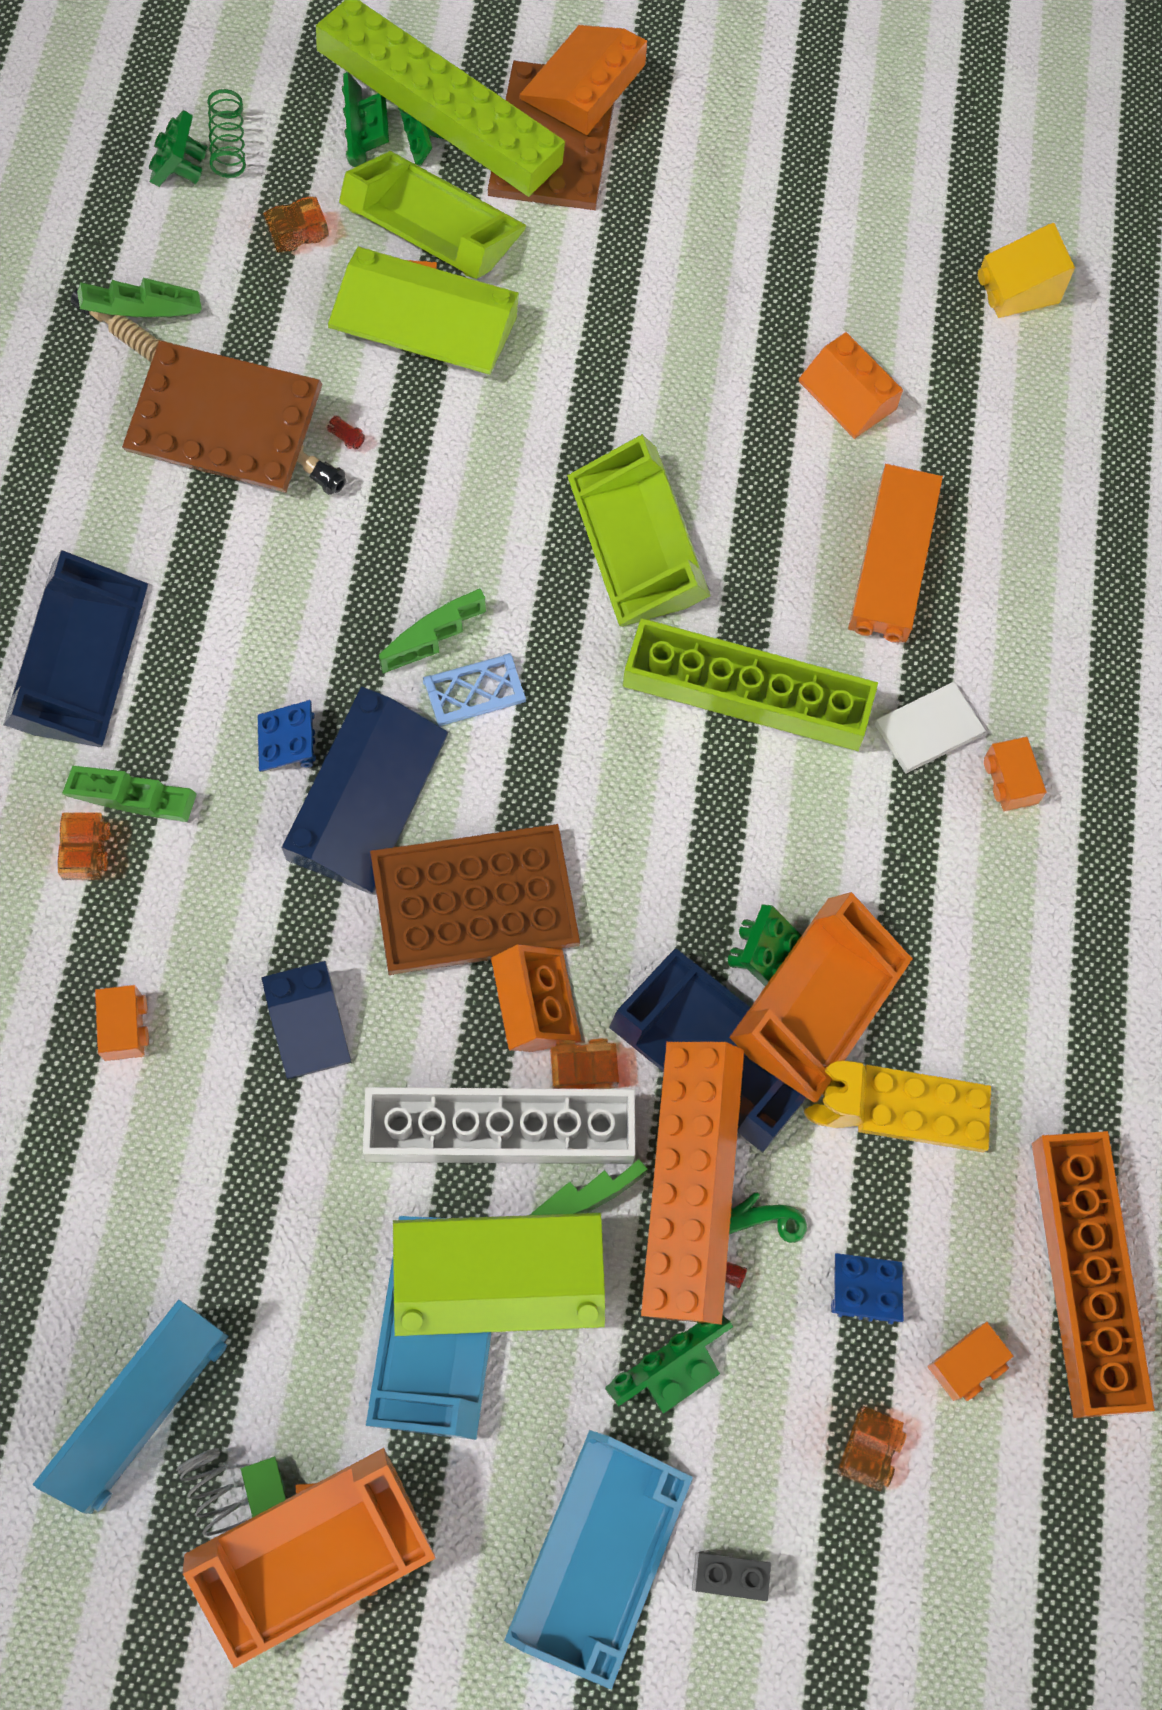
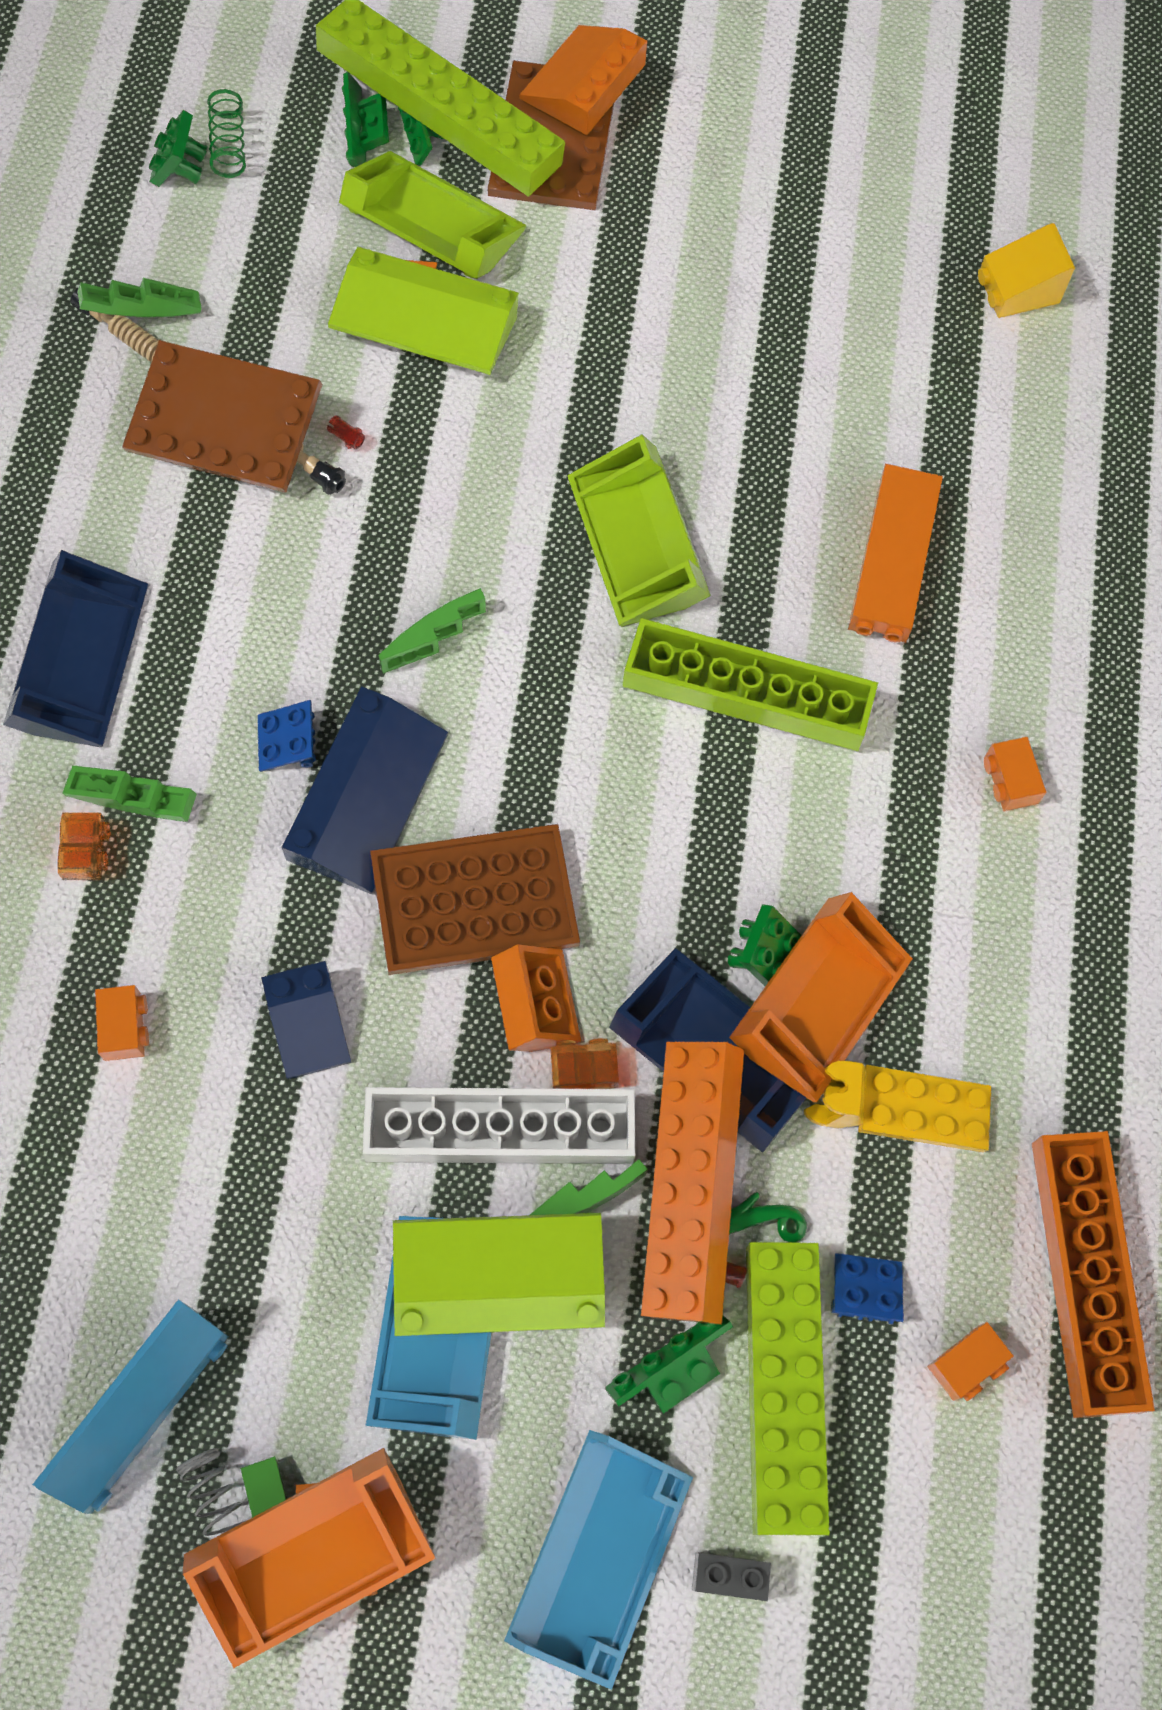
(296, 224): clear orange brick -> none
(467, 711): light blue window -> none
(786, 1390): none -> lime brick
(851, 385): orange slope -> none
(871, 1449): clear orange brick -> none
(929, 727): white tile -> none

